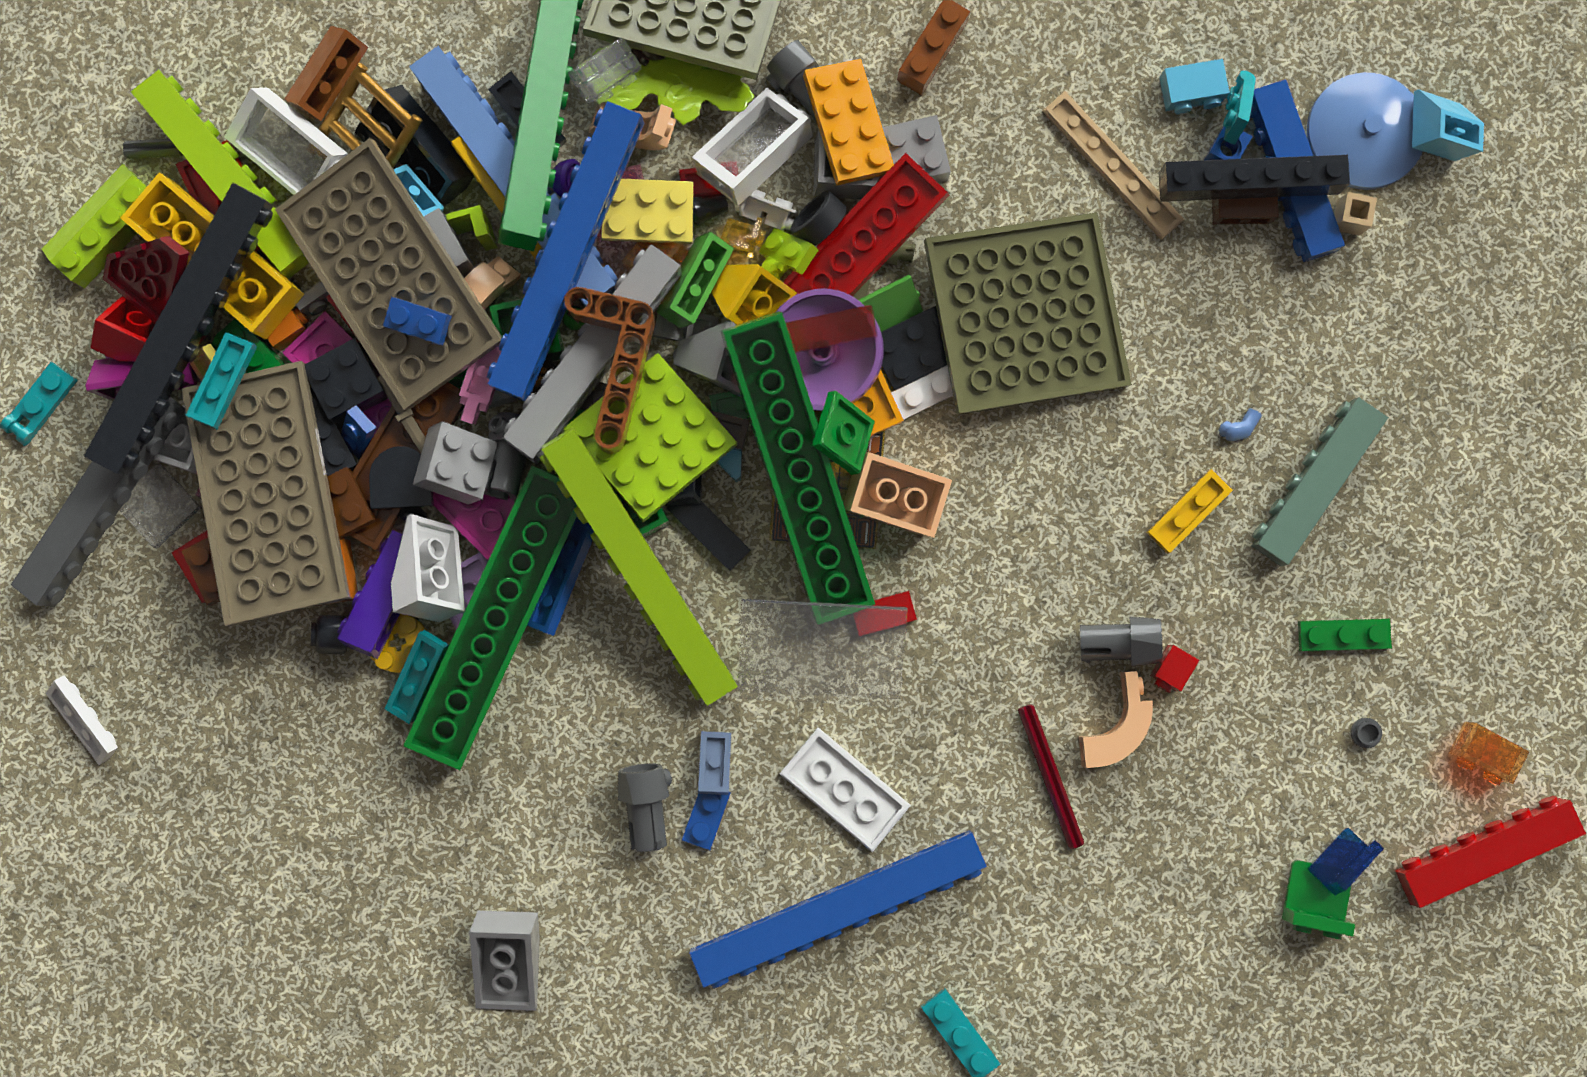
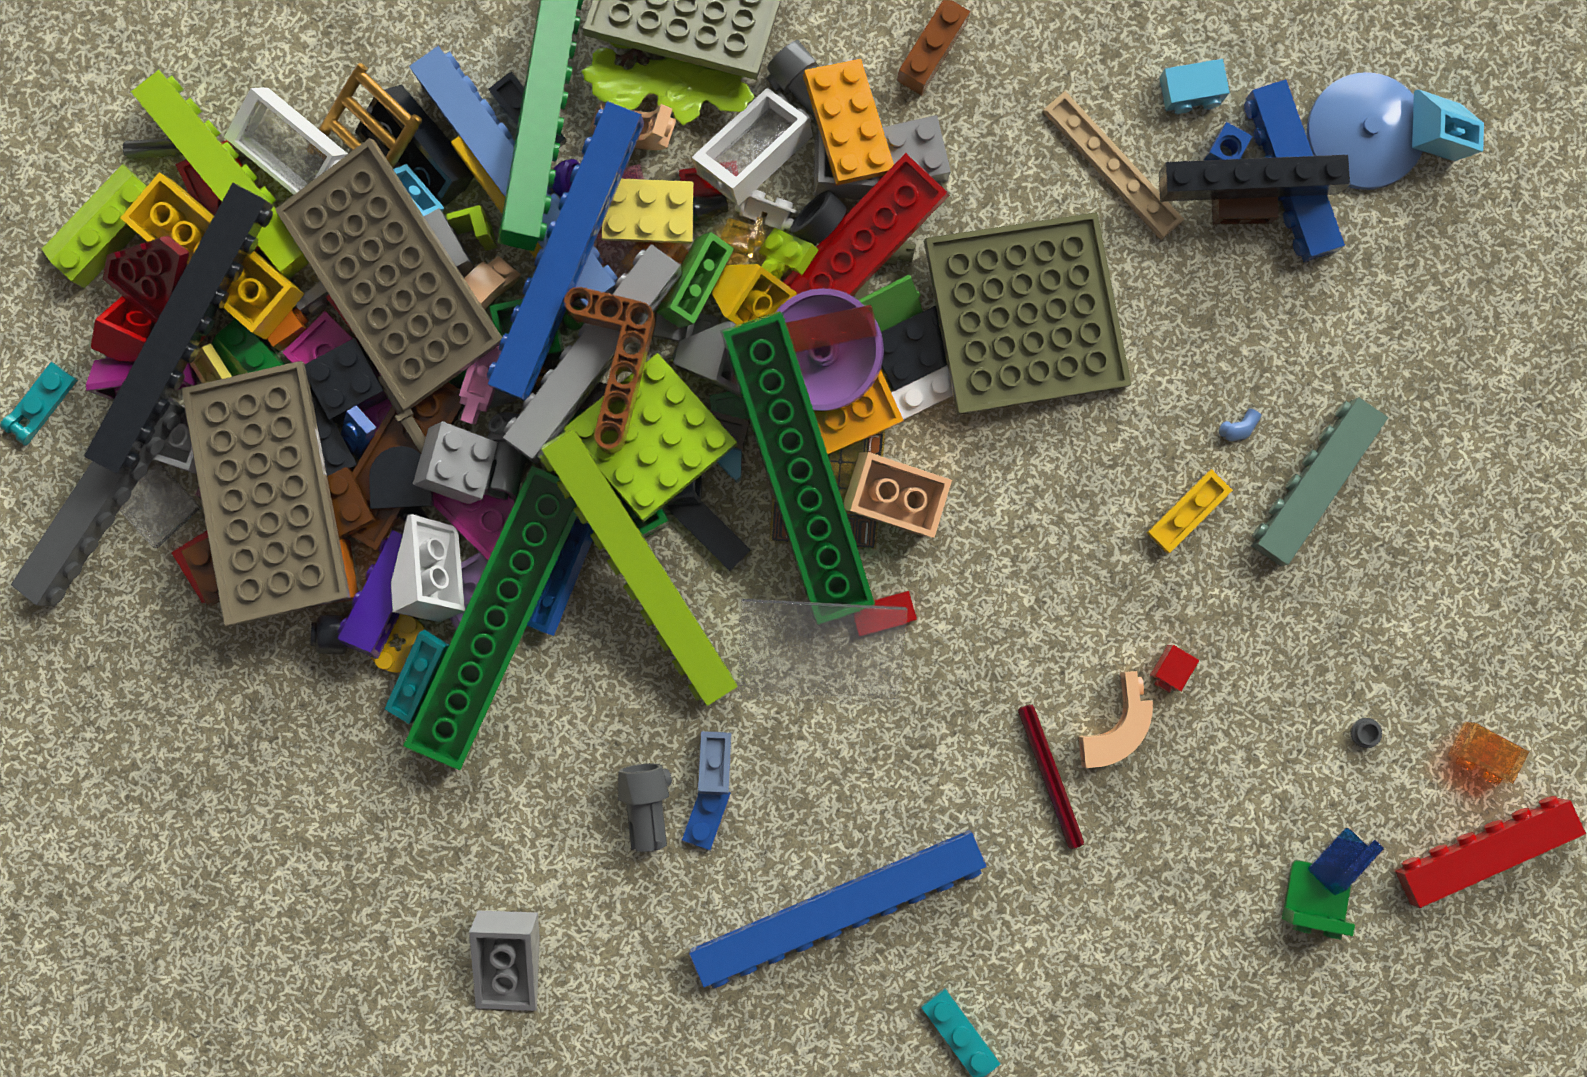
(82, 719): white plate -> none
(221, 380): teal plate -> none
(326, 73): dark orange brick -> none
(417, 320): blue plate -> none
(605, 71): clear brick -> none
(843, 433): green tile -> none
(845, 789): white tile -> none
(1134, 641): dark grey piece -> none
(1239, 106): teal plate -> none
(1344, 634): green plate -> none
(1355, 213): tan brick -> none

